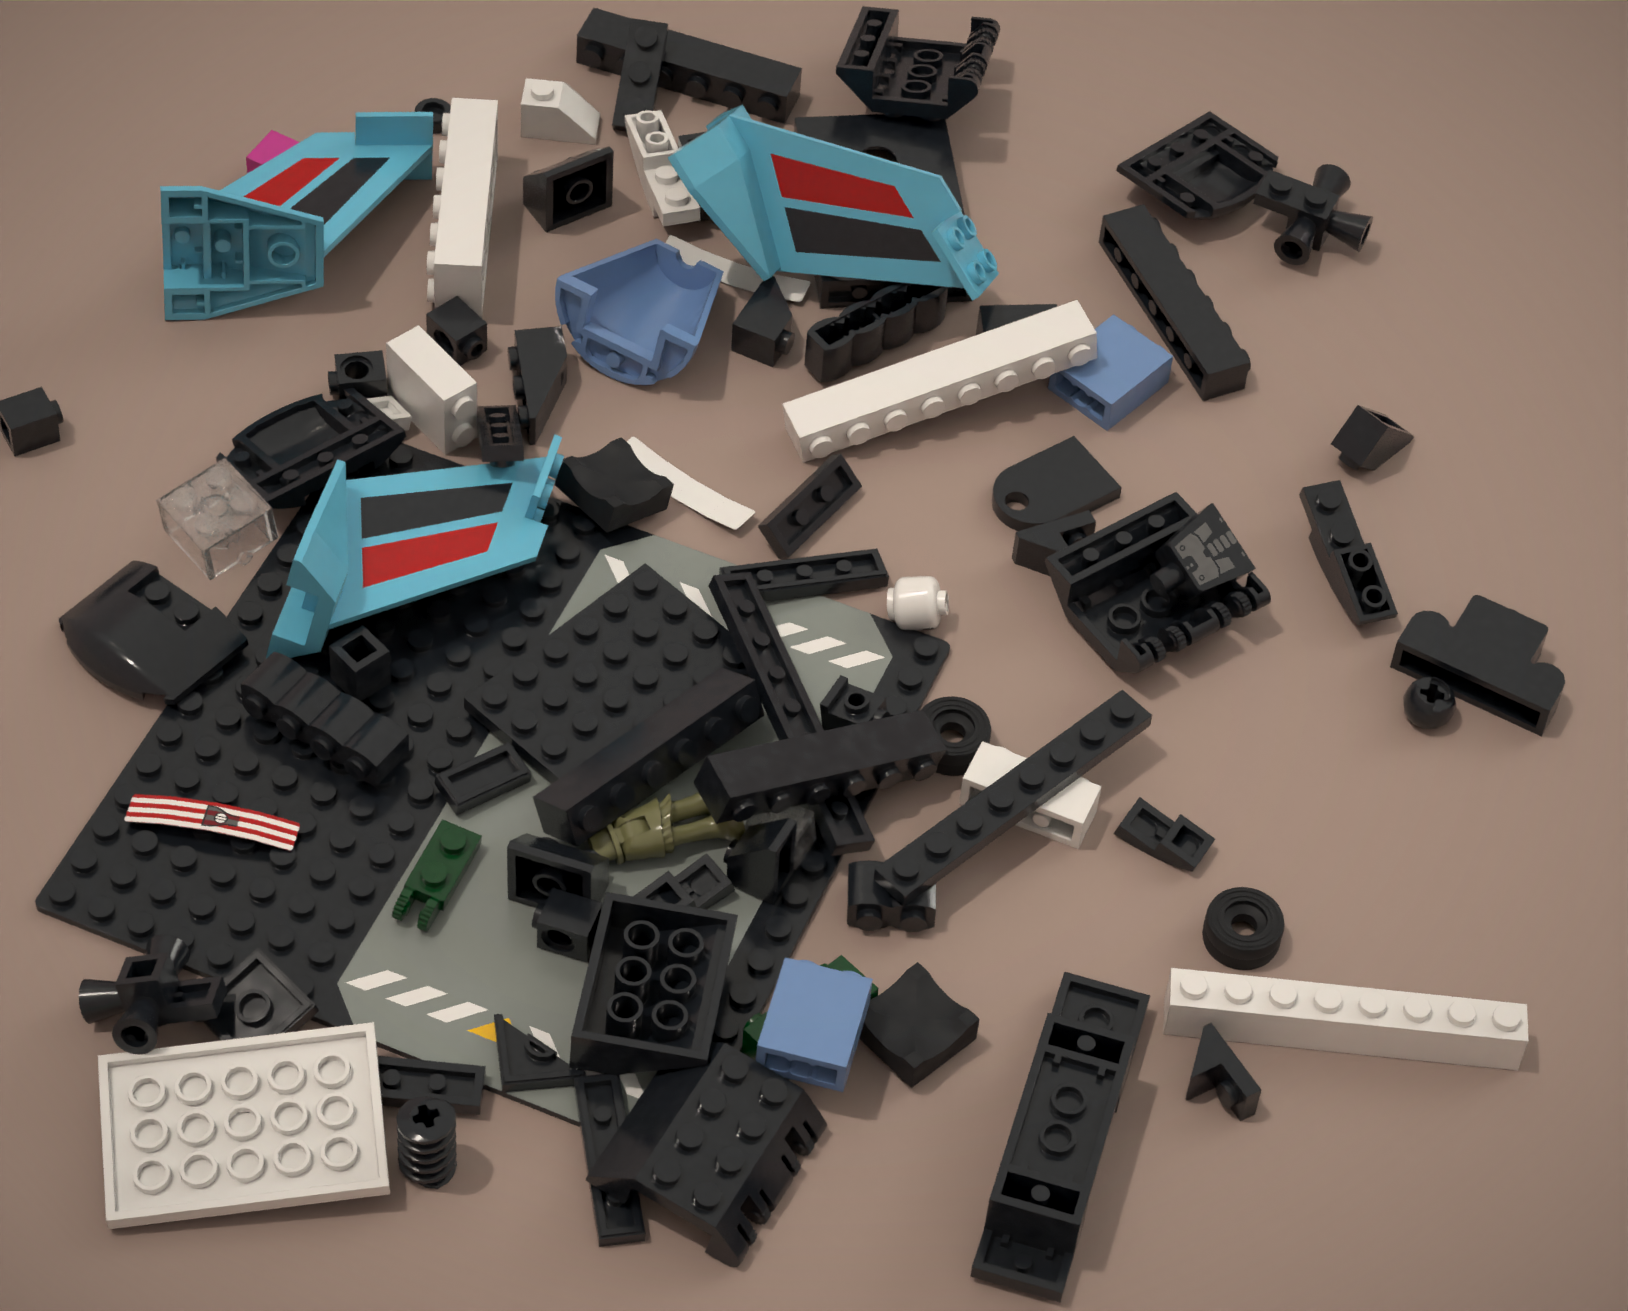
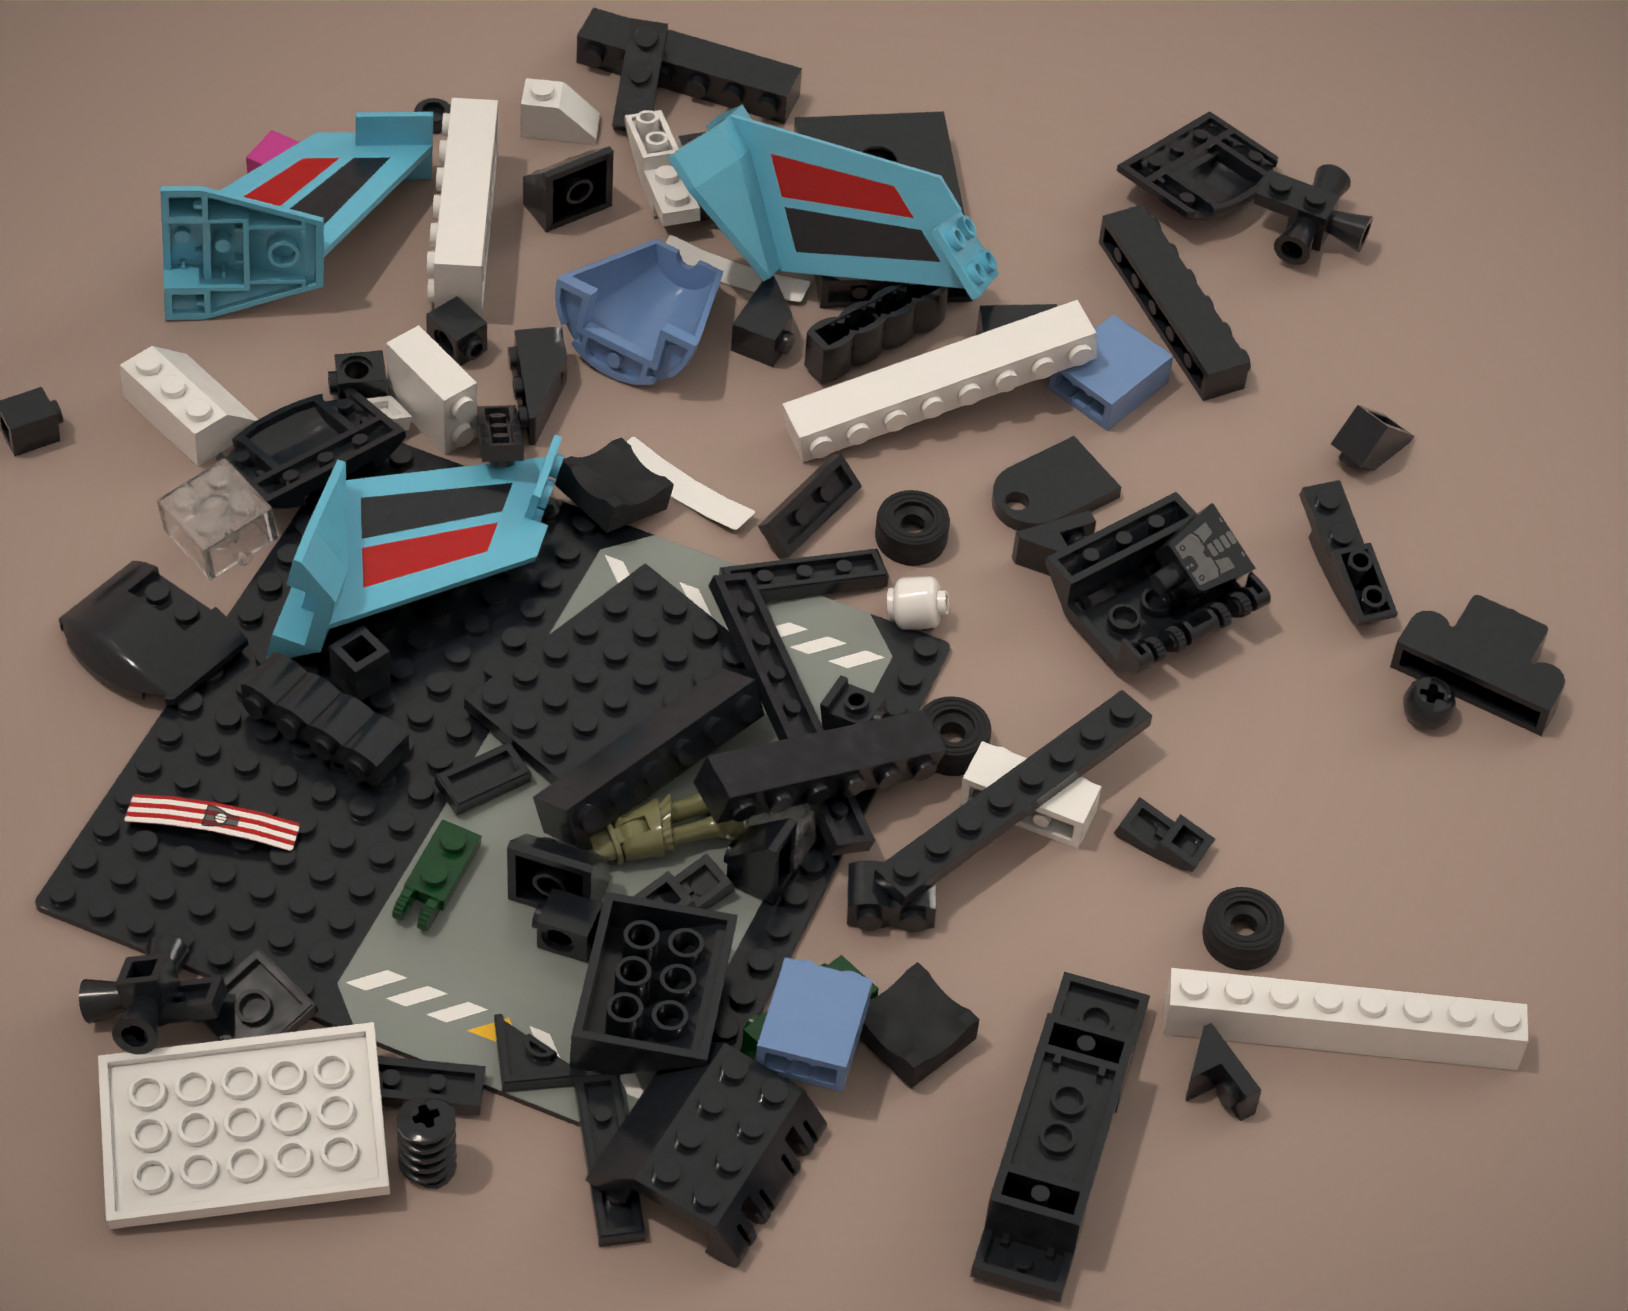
(183, 402): none -> white slope
(910, 73): black slope -> none
(917, 508): none -> black tyre

